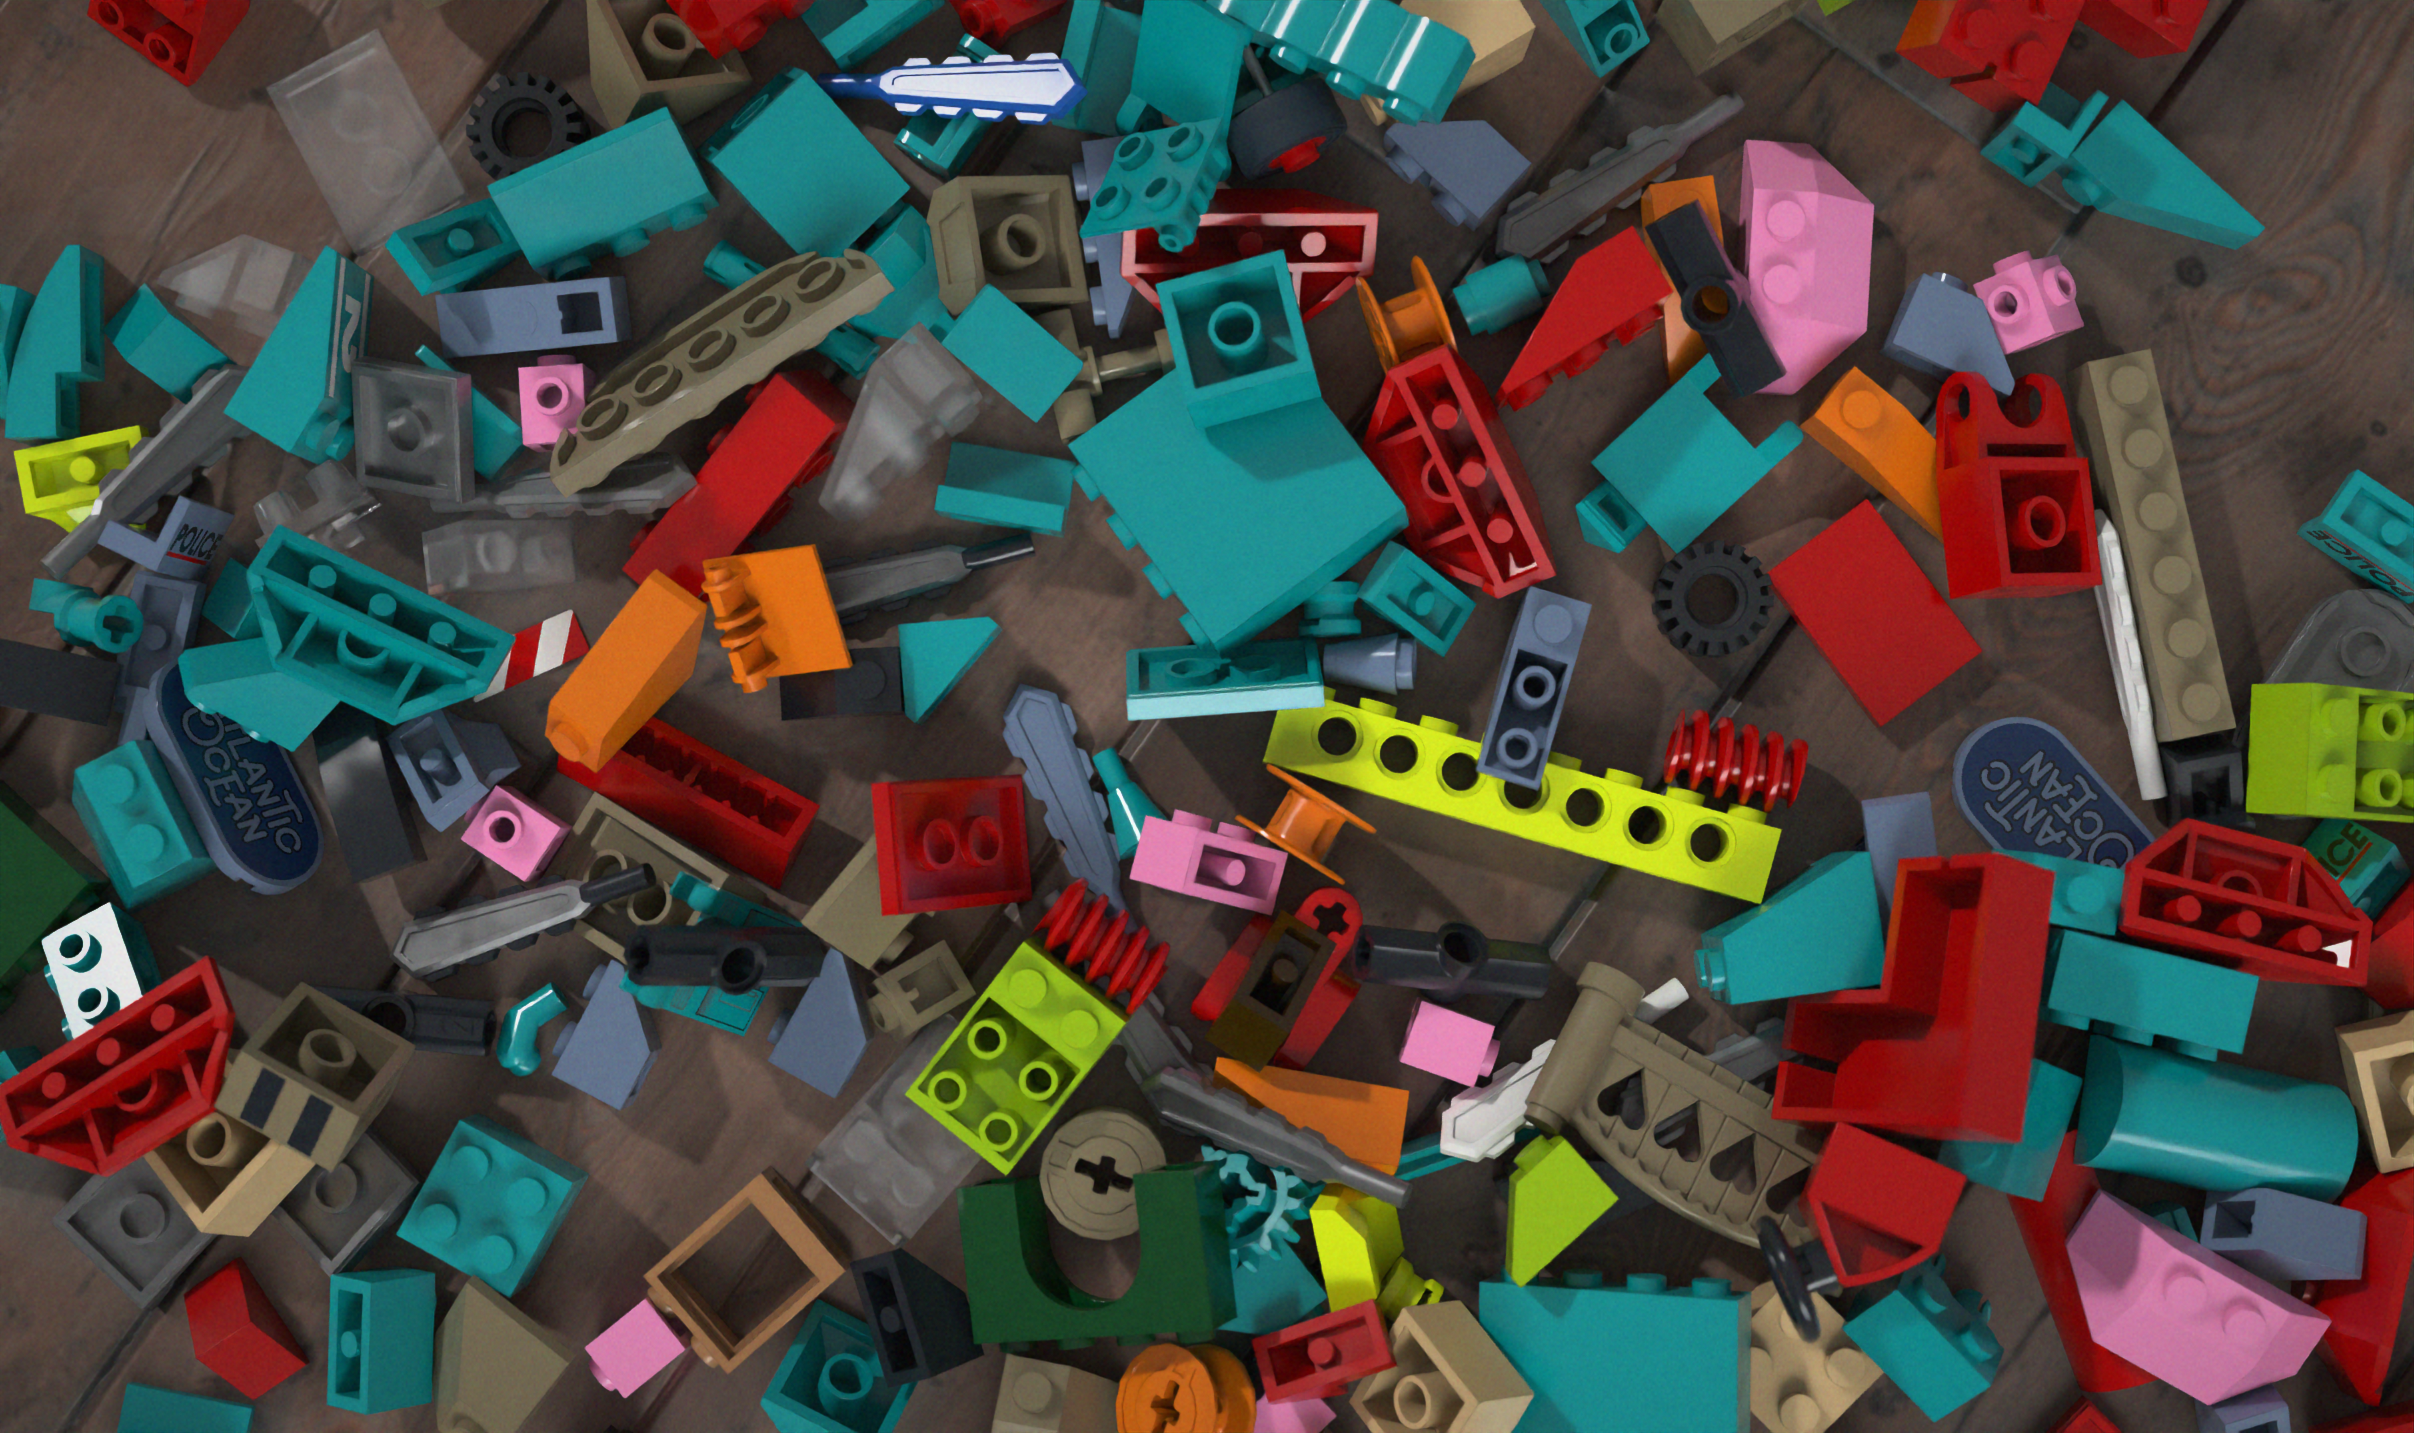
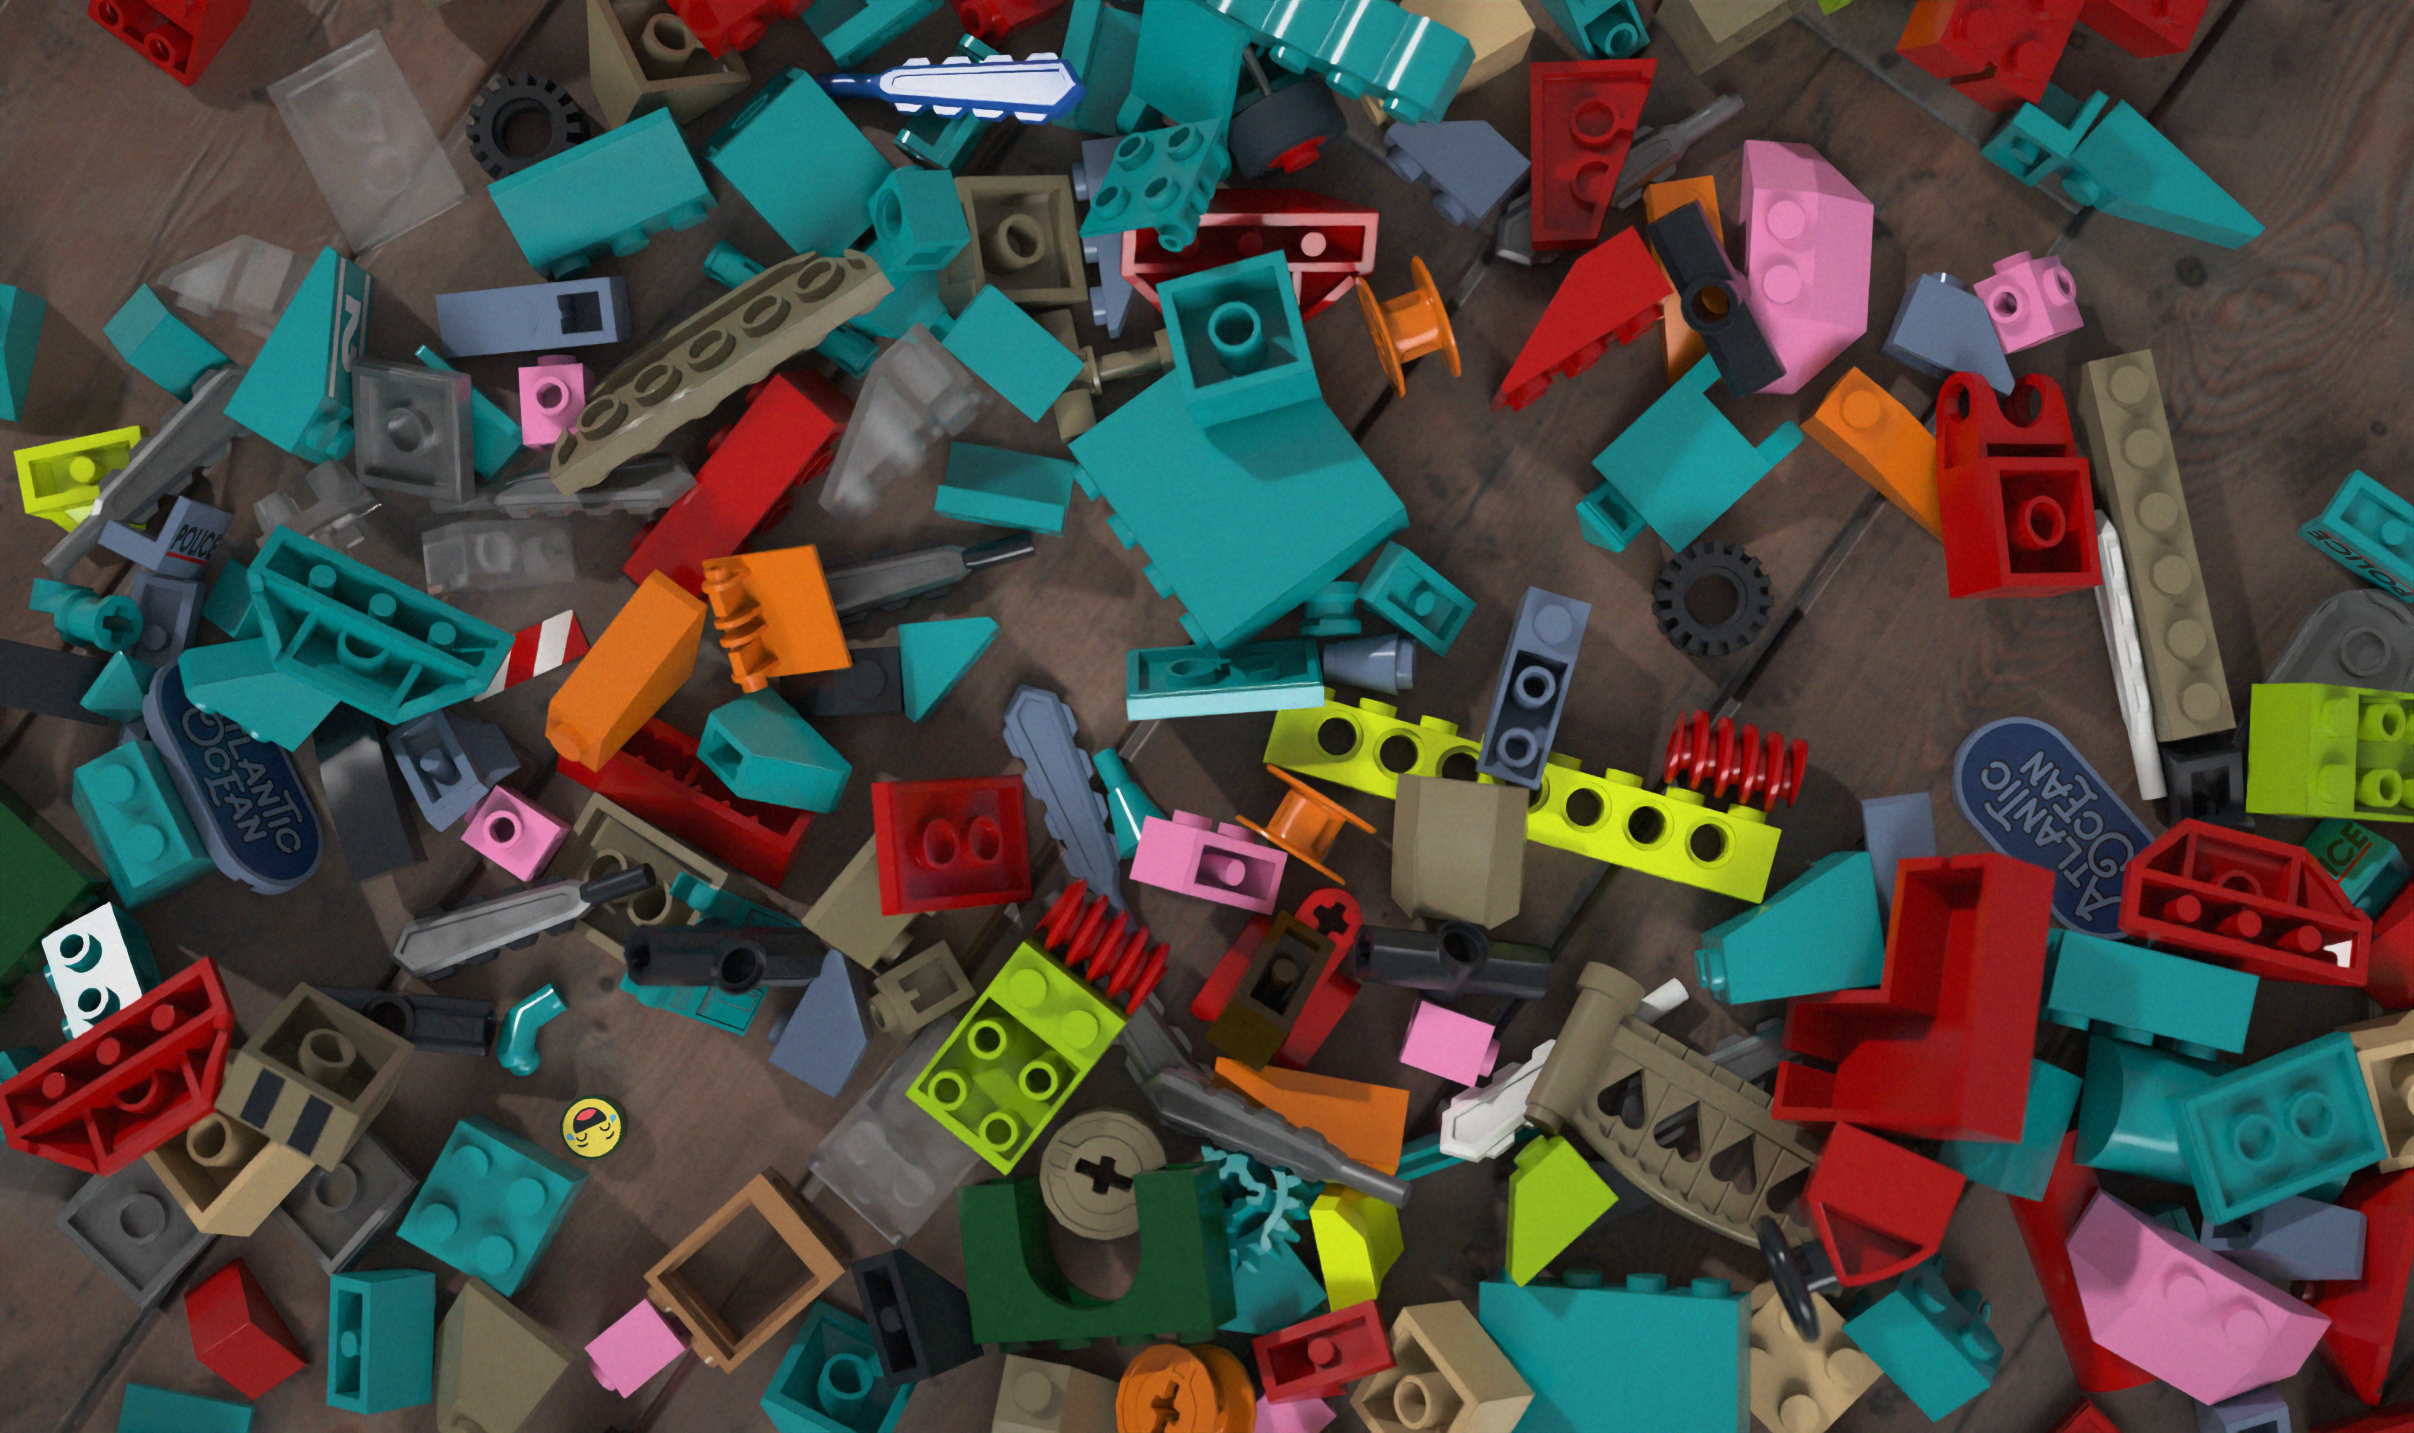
(58, 351): teal slope -> none
(120, 688): none -> teal slope
(455, 248): teal slope -> none
(593, 1126): none -> tile
(611, 1044): sand blue slope -> none
(772, 754): none -> teal slope
(918, 219): none -> teal brick
(1405, 1288): neon yellow wheel -> none
(1458, 475): red wedge -> none
(1459, 849): none -> dark tan slope
(1502, 294): teal brick -> none
(1580, 143): none -> red wing
(1872, 613): red tile -> none
(2083, 893): teal torso -> none
(2277, 1127): none -> teal tile

